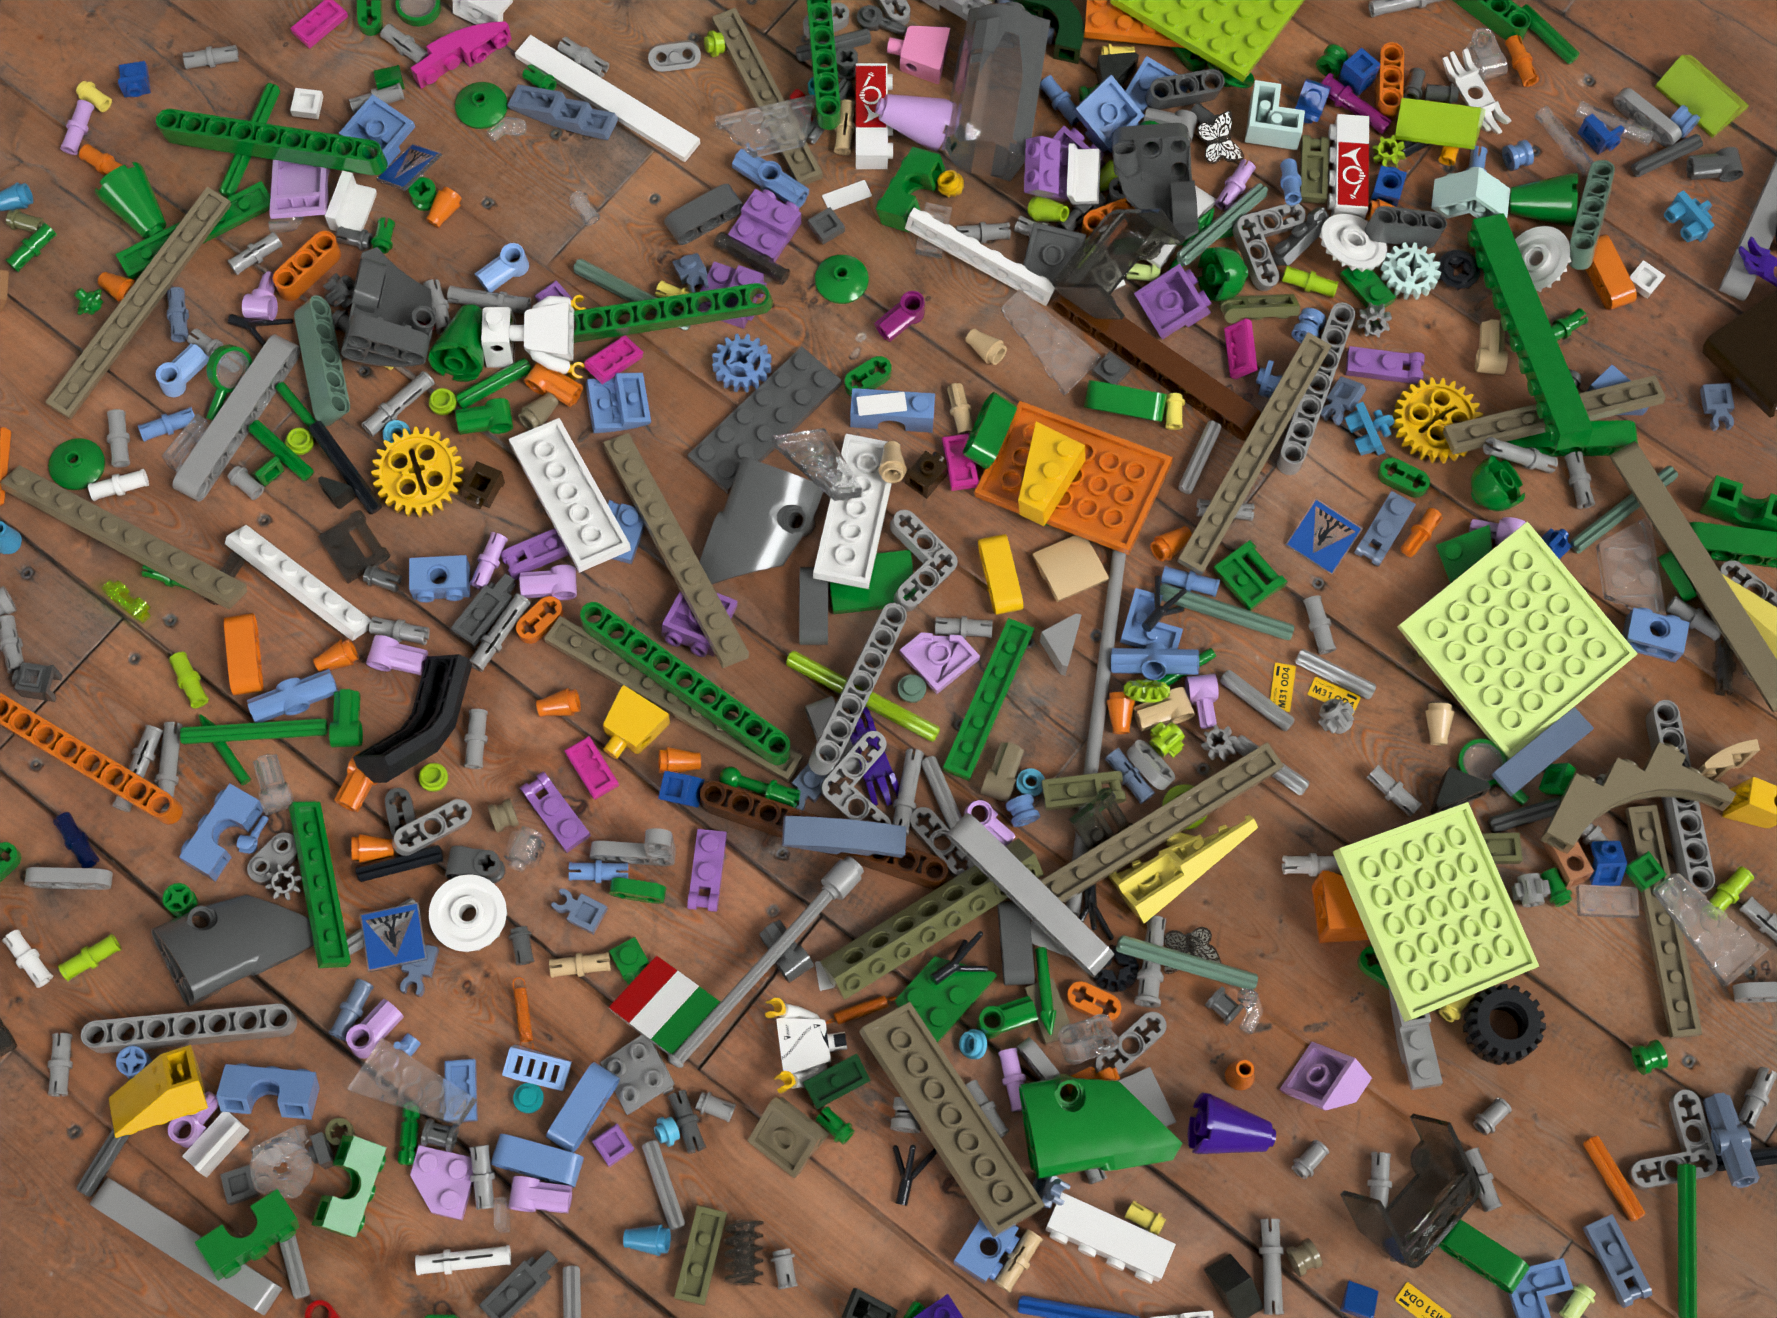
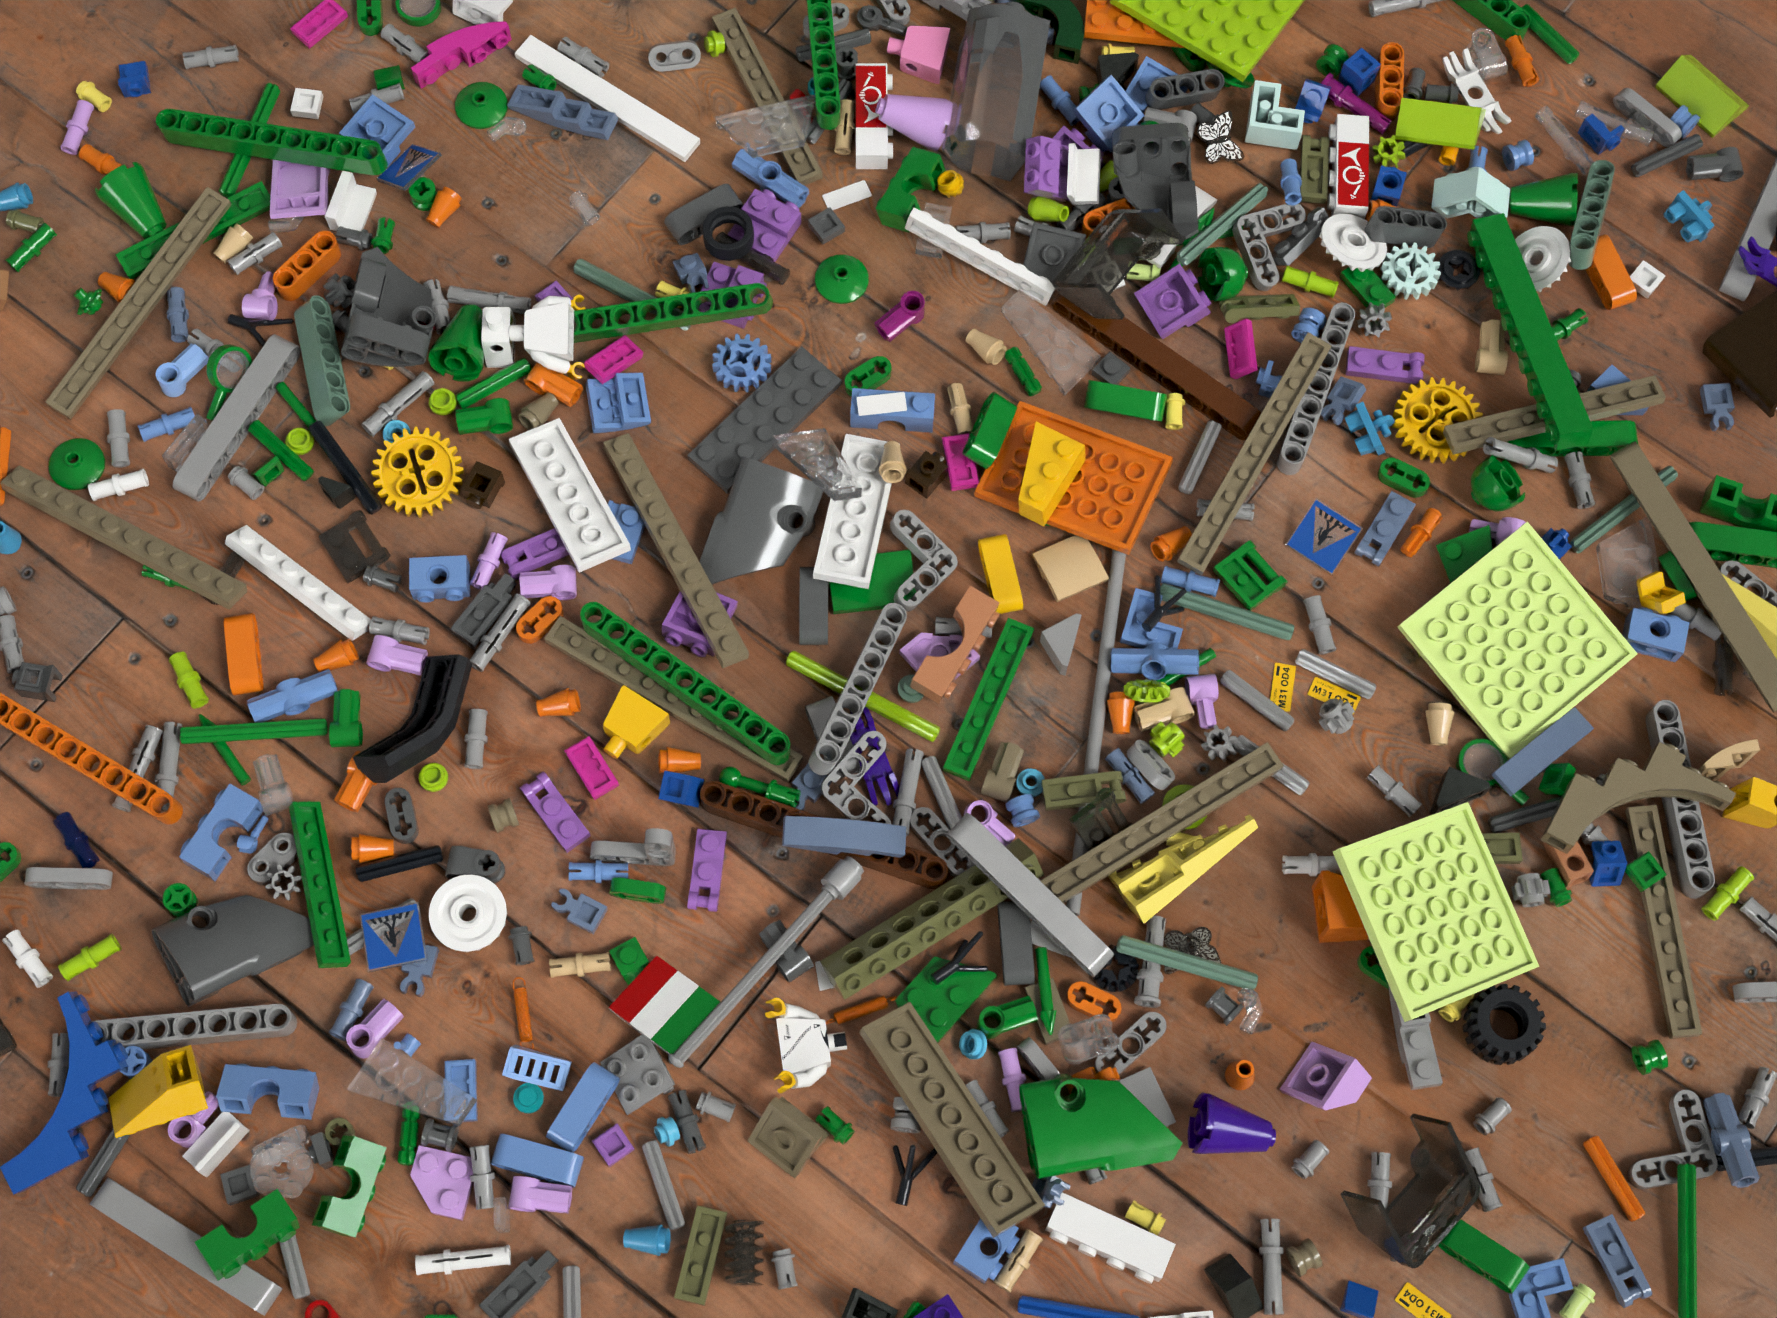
(81, 1101): none -> blue arch
(119, 594): clear neon green plate -> none
(233, 243): none -> tan cone
(454, 825): light grey beam -> none
(501, 269): light blue piece -> none
(524, 849): clear head -> none
(722, 216): none -> black tyre
(836, 1081): dark green panel -> none
(937, 674): none -> nougat arch
(1023, 371): none -> green axle
(1094, 912): black plant -> none
(1235, 184): lavender pin -> none
(1607, 901): clear plate -> none
(1656, 595): none -> yellow bracket
(1715, 937): clear wing -> none

